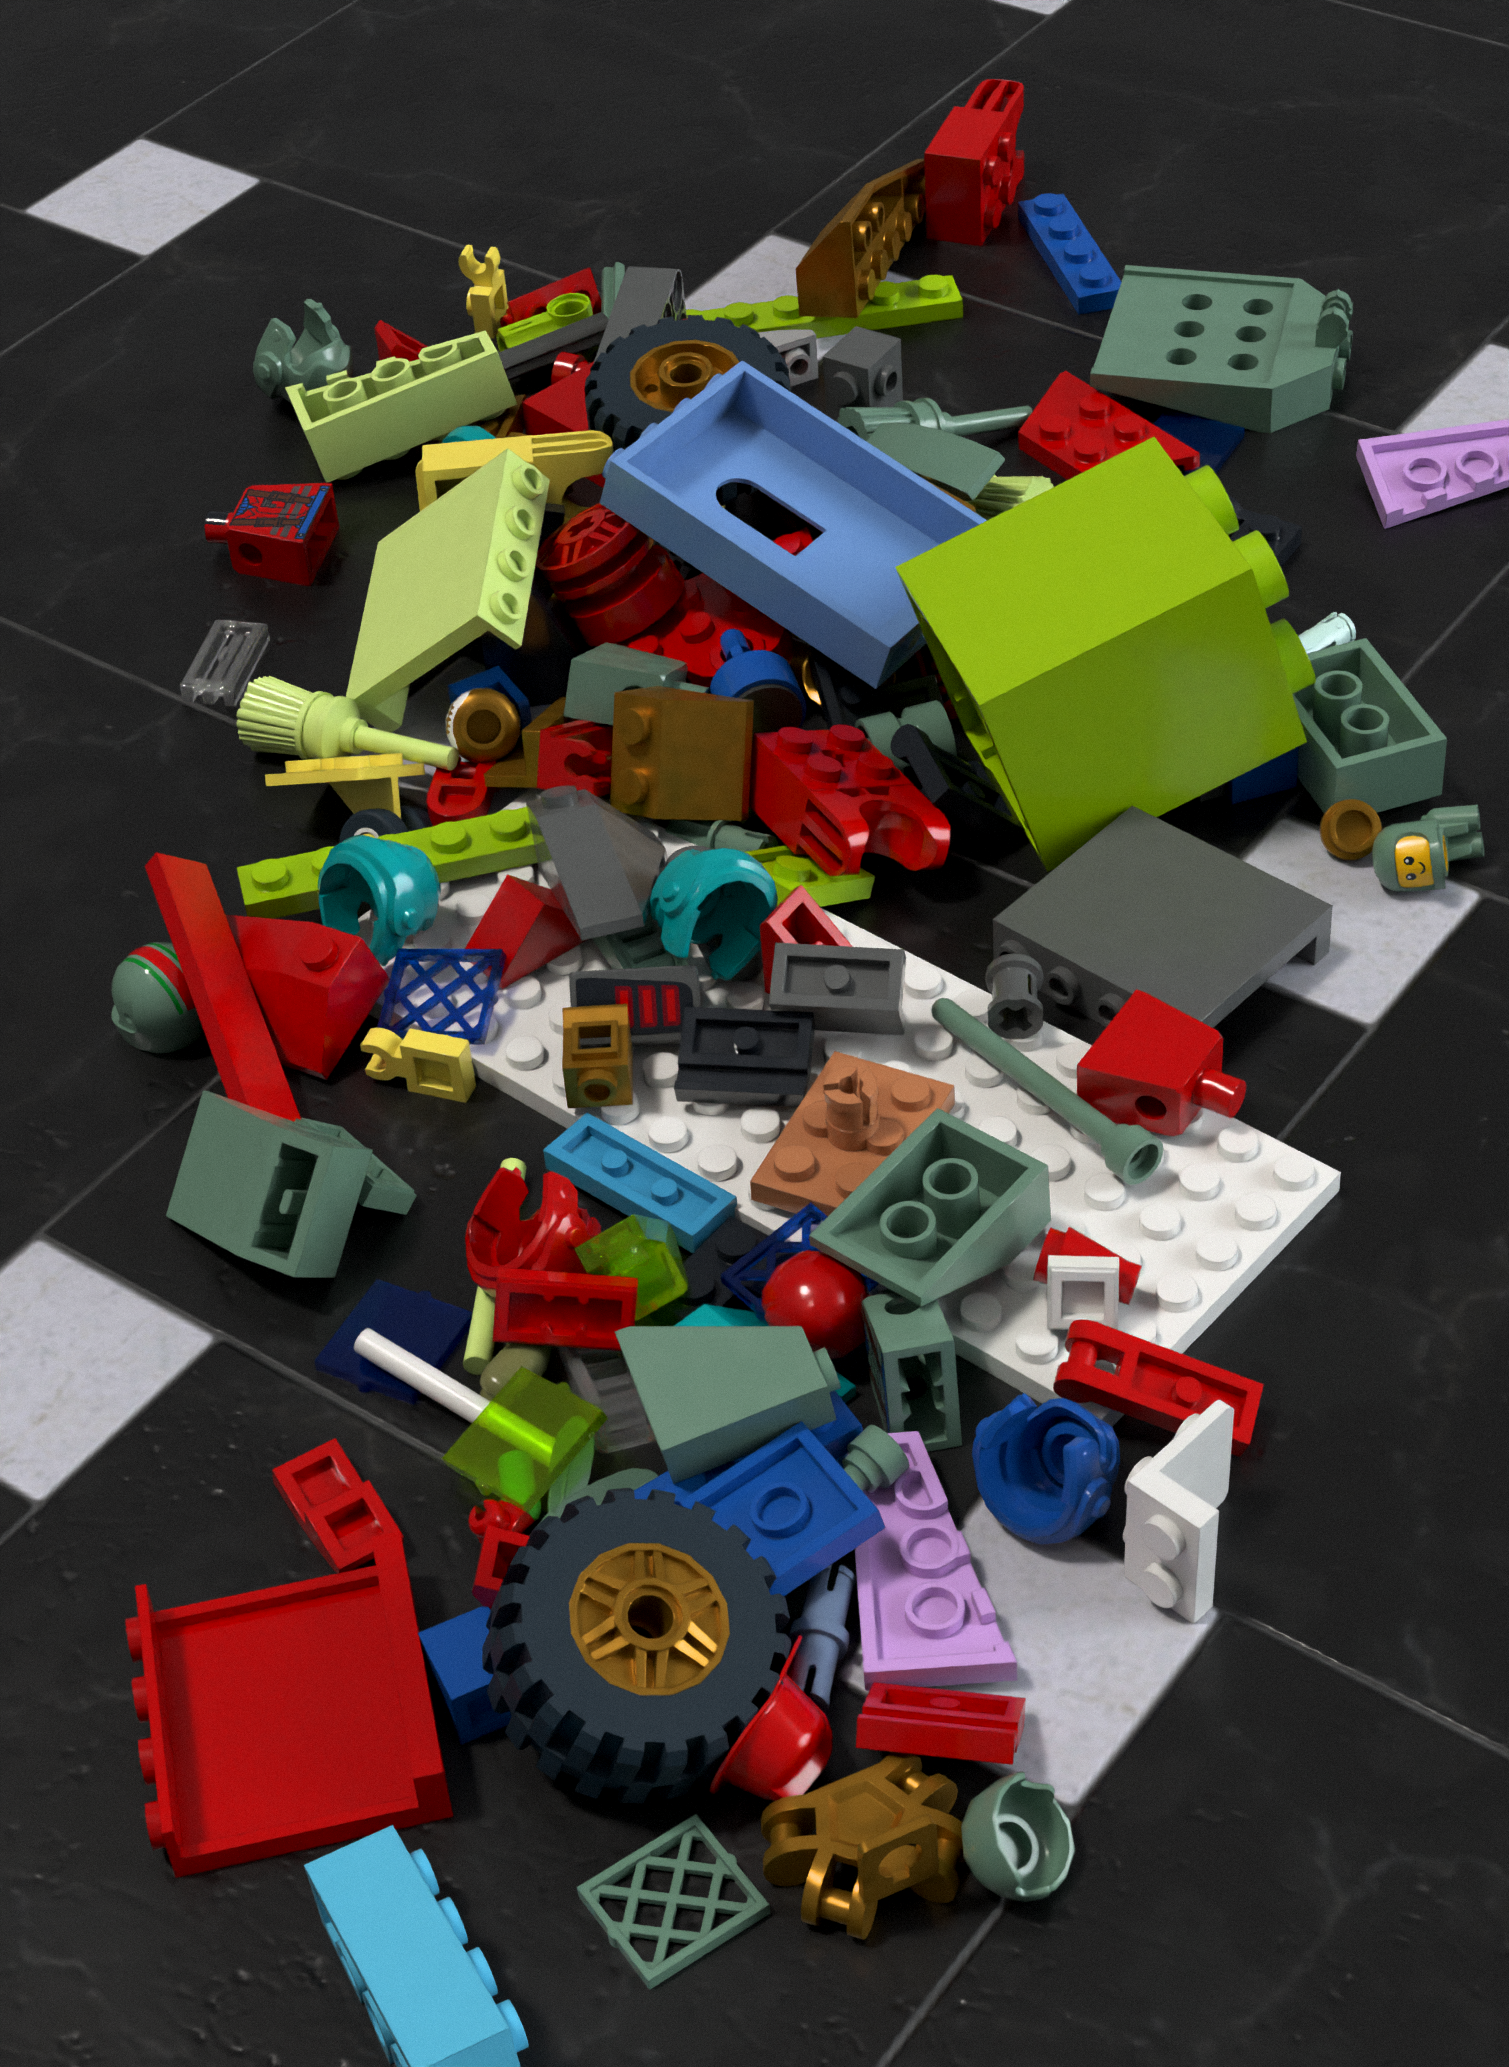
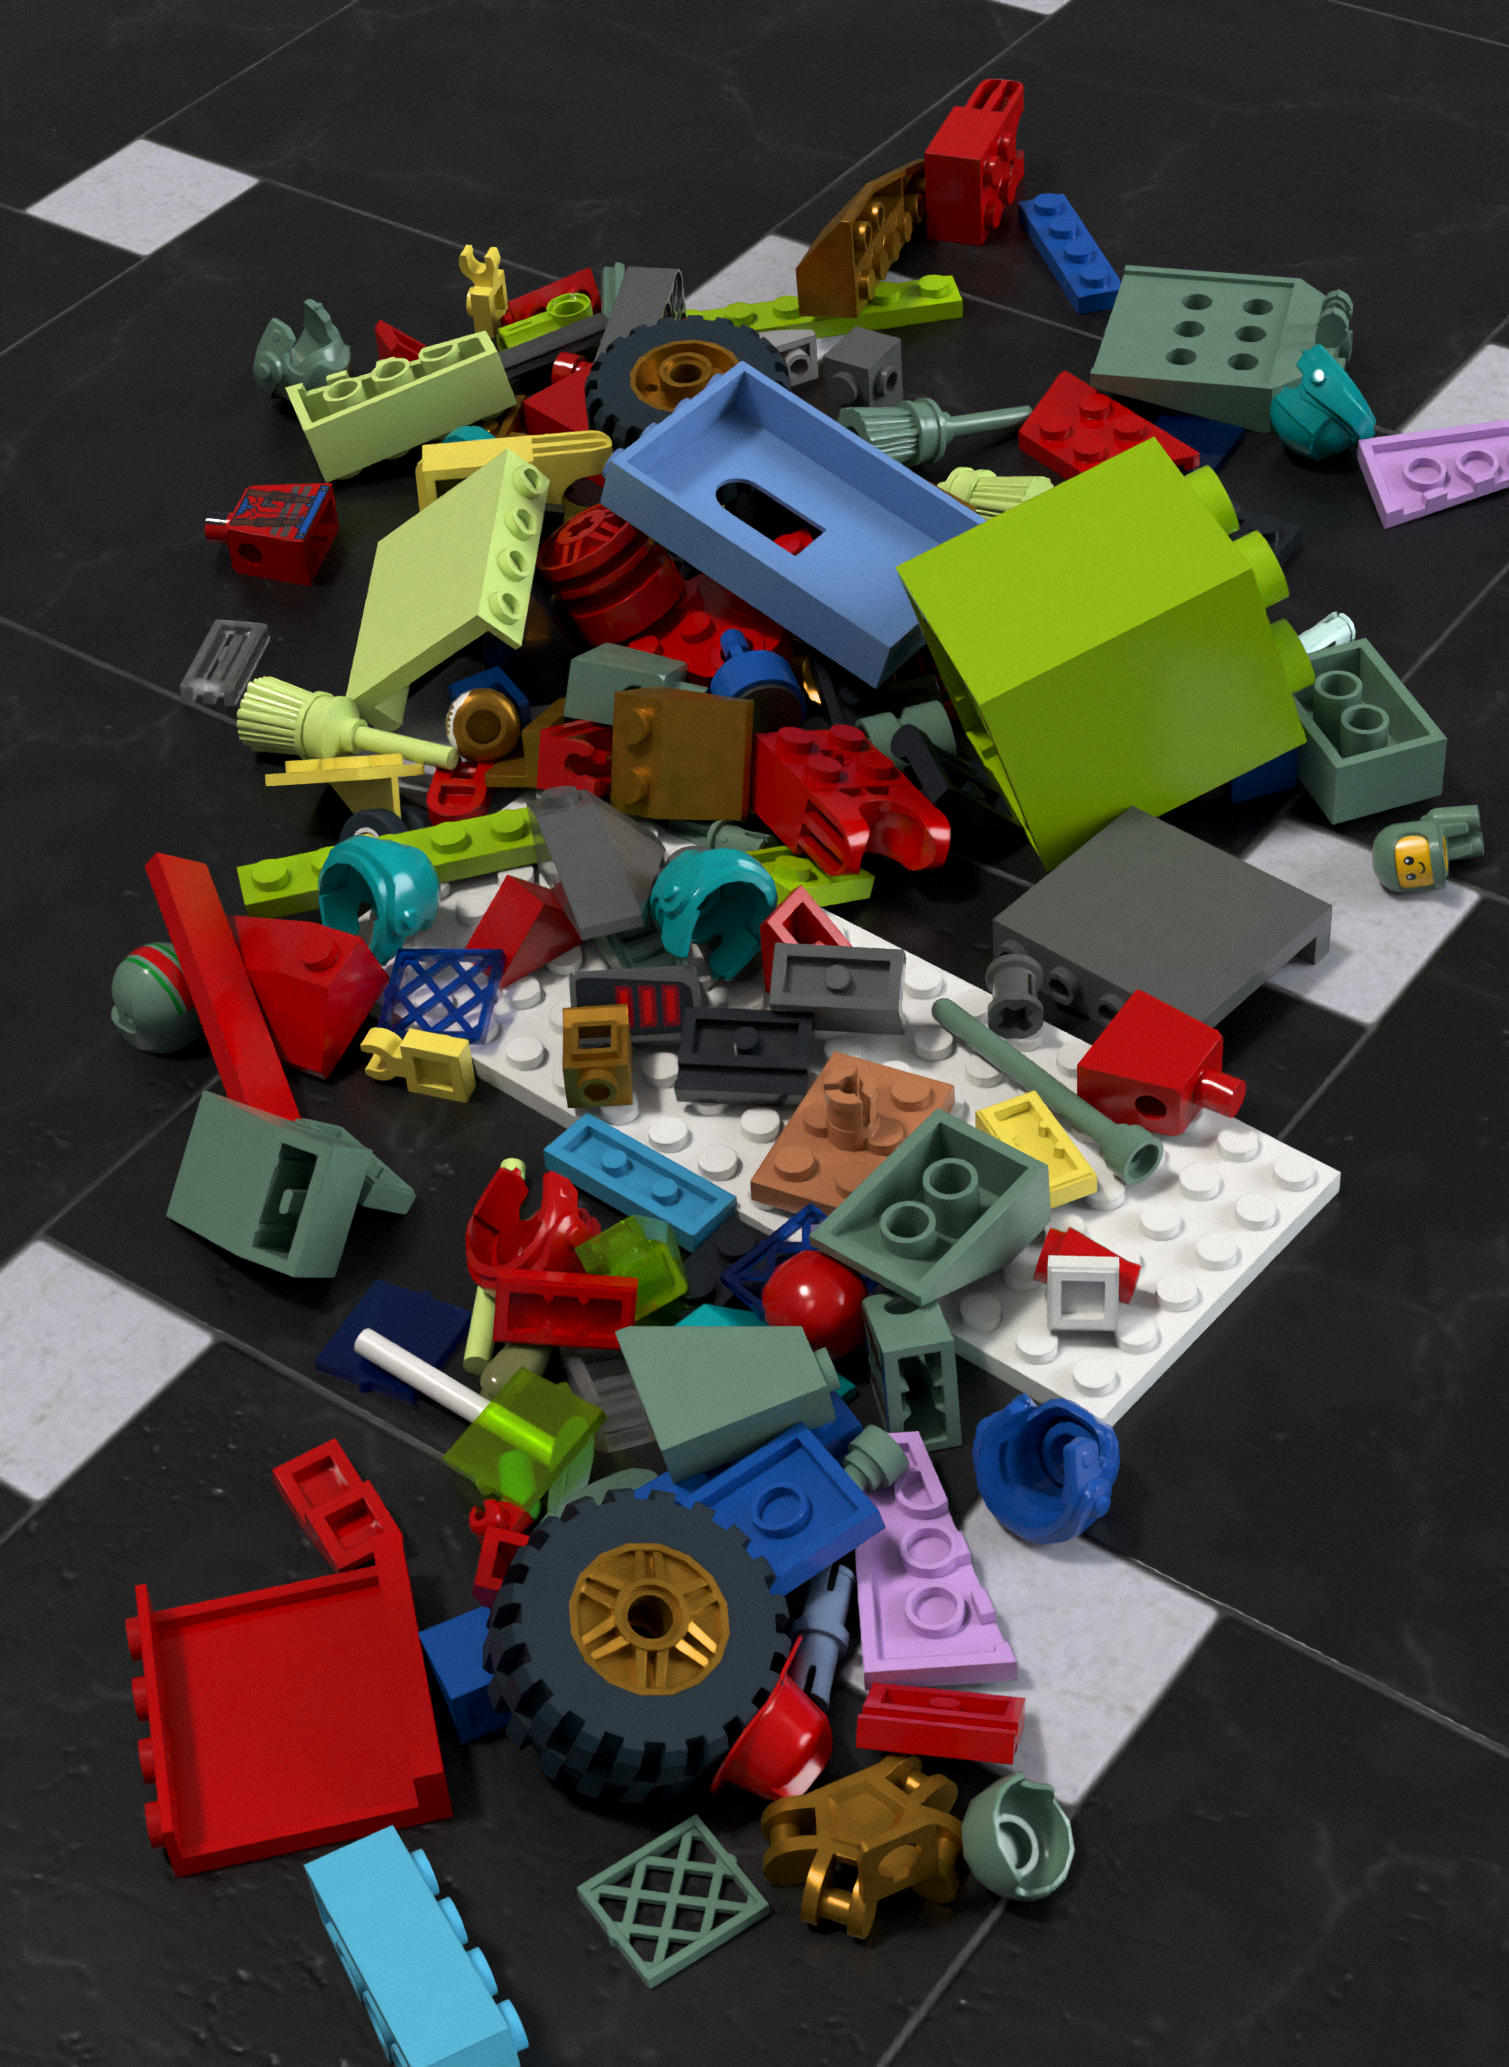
(939, 457): sand green slope -> none
(1033, 1129): none -> light yellow plate
(1151, 1381): red plate -> none
(1175, 1515): white bracket -> none
(1323, 411): none -> teal helmet
(1349, 829): pearl gold plate -> none

